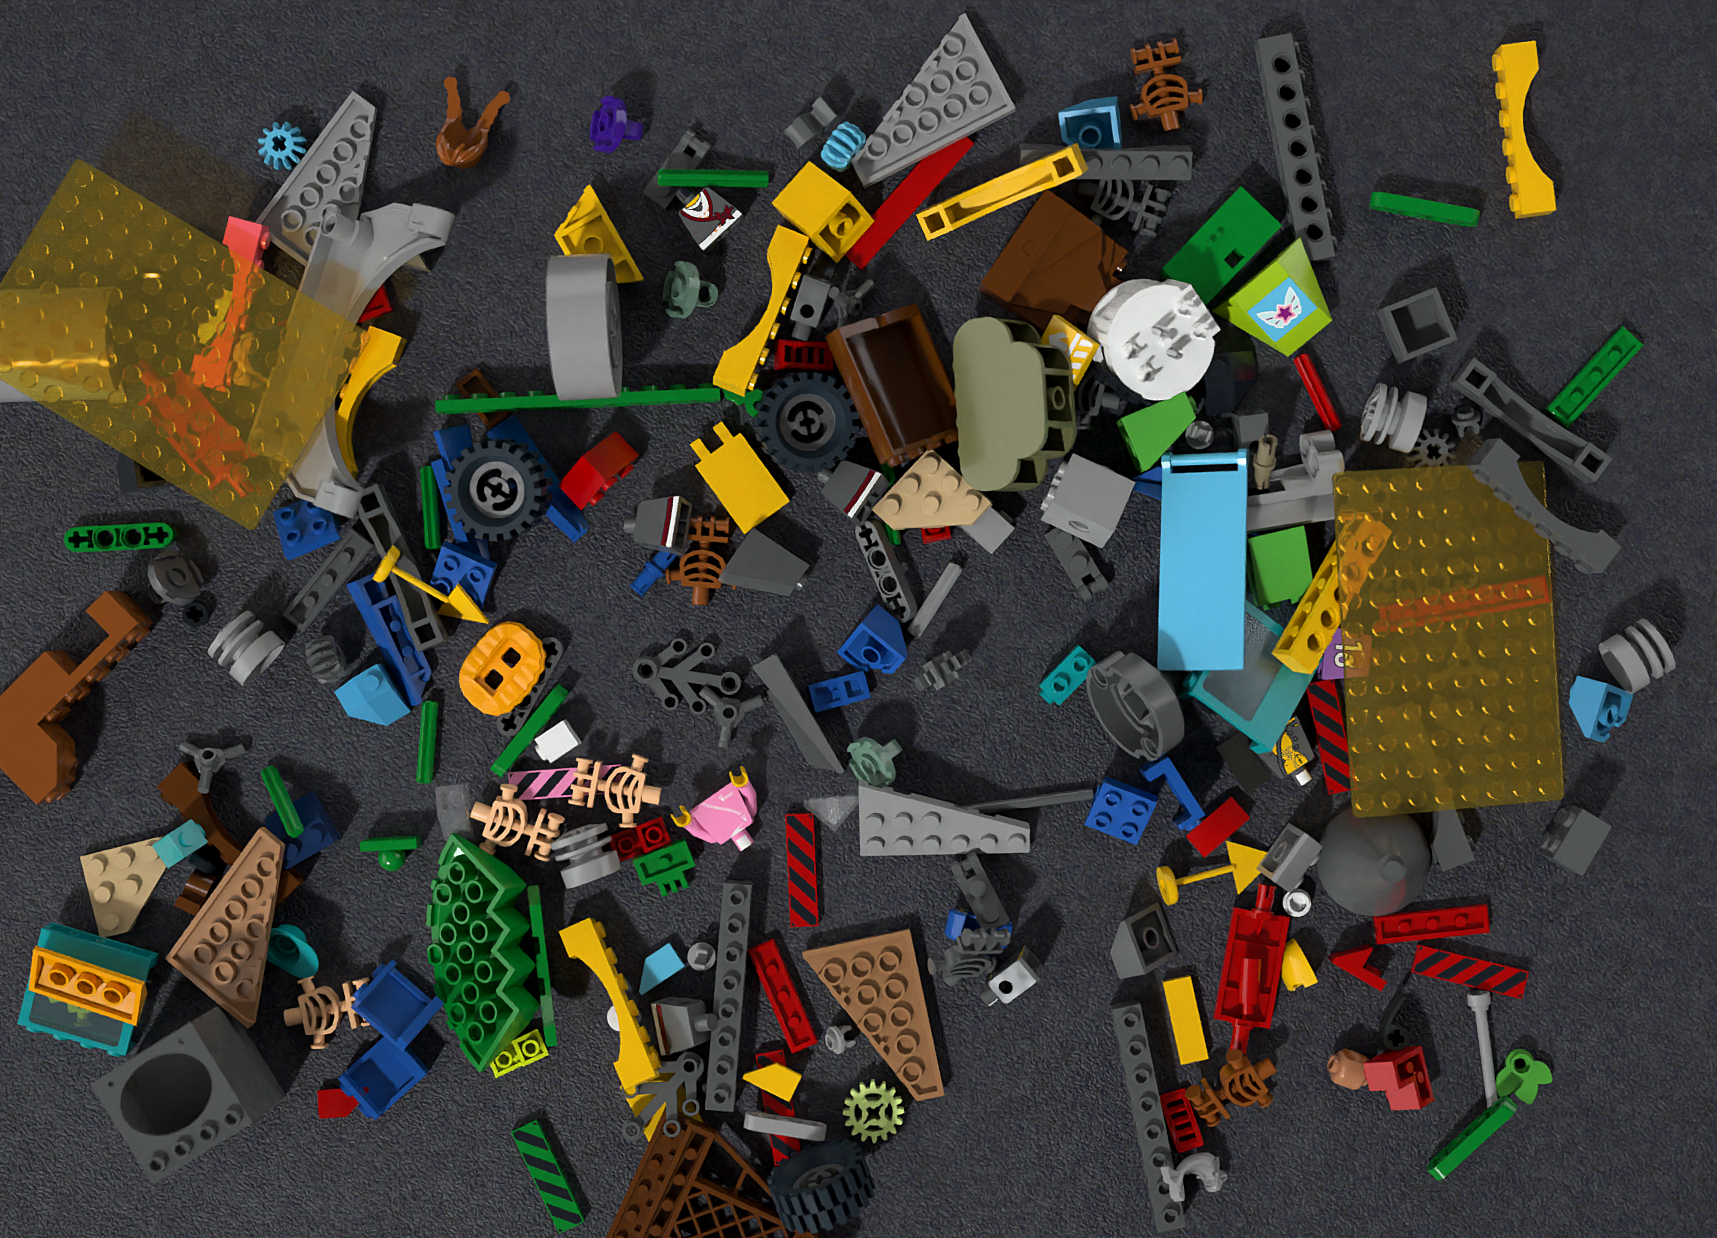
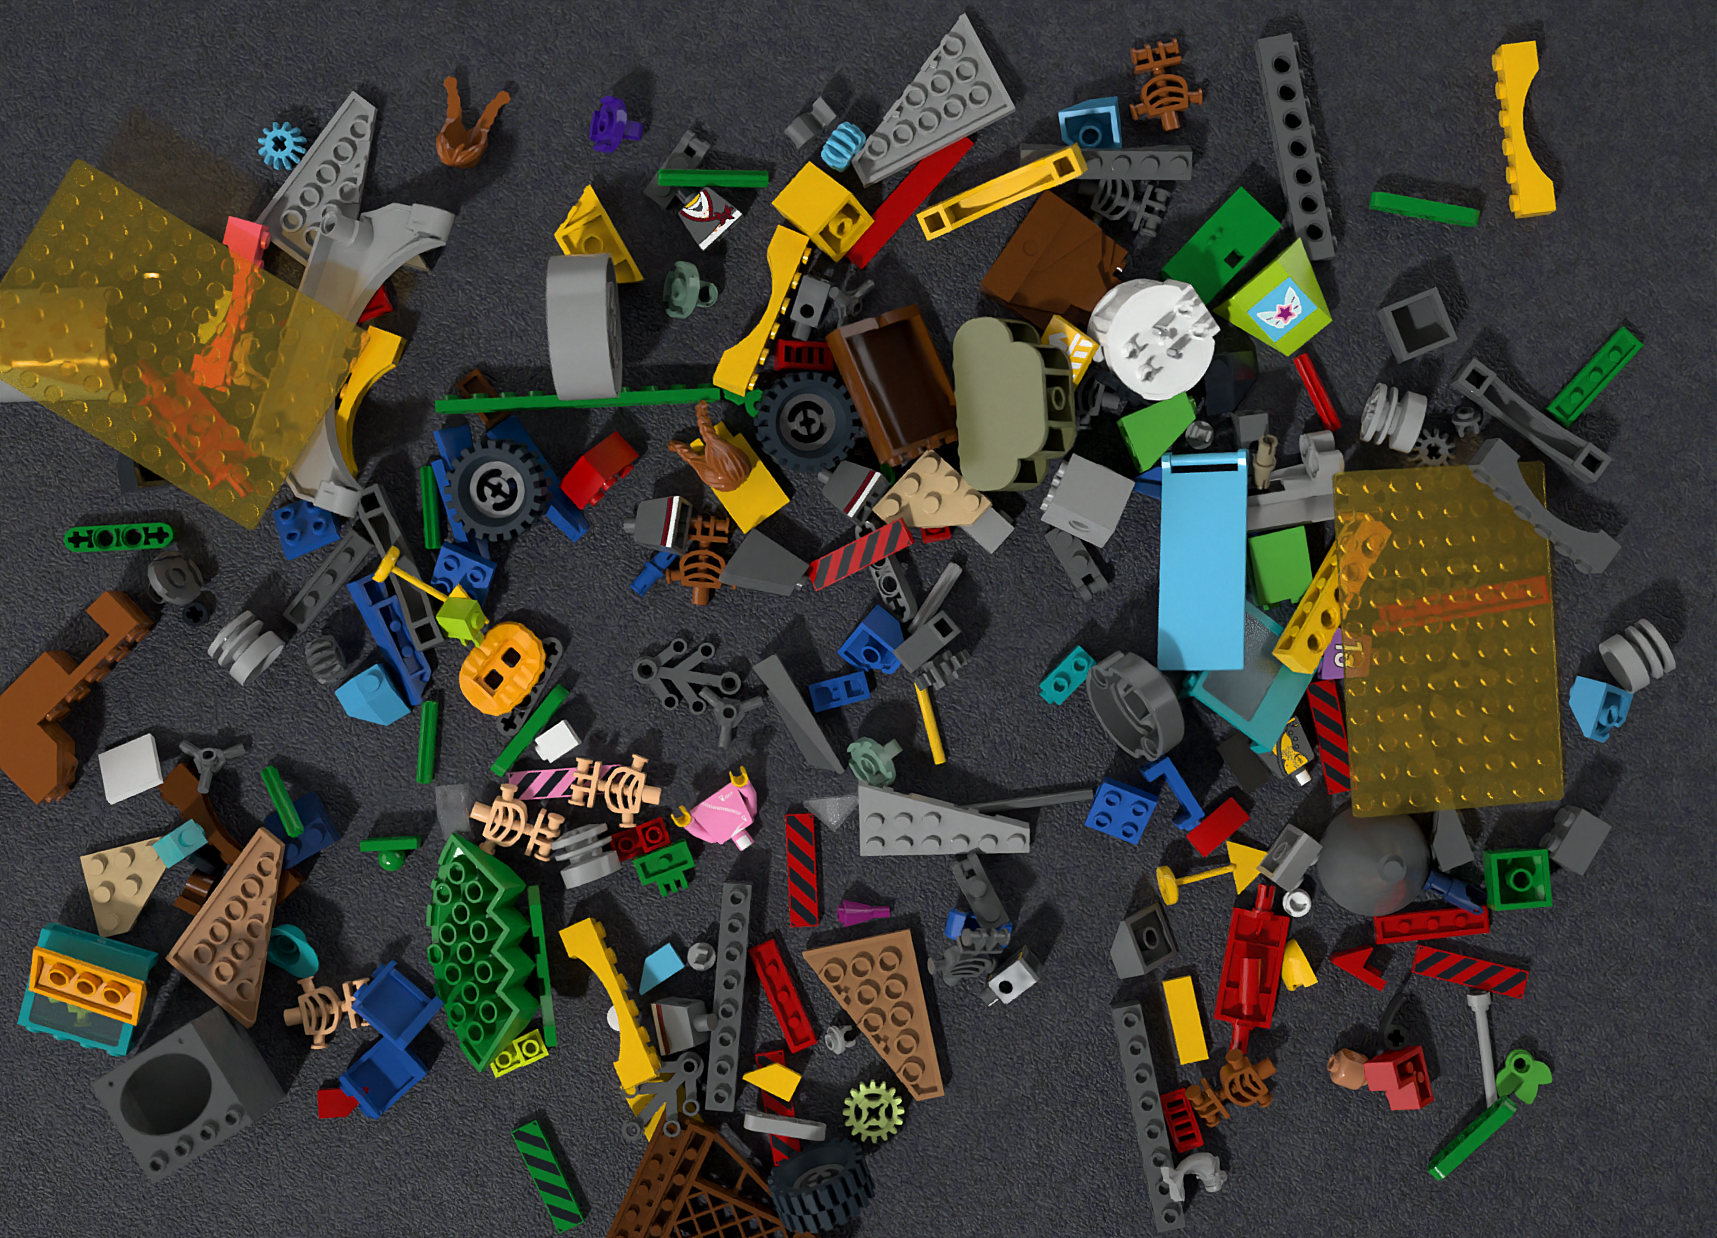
(130, 769): none -> white tile
(462, 620): none -> lime brick
(723, 464): none -> dark orange hair
(853, 912): none -> magenta cone
(860, 554): none -> tile
(926, 641): none -> dark grey slope
(931, 726): none -> yellow bar
(1455, 891): none -> dark blue piece
(1517, 878): none -> green slope

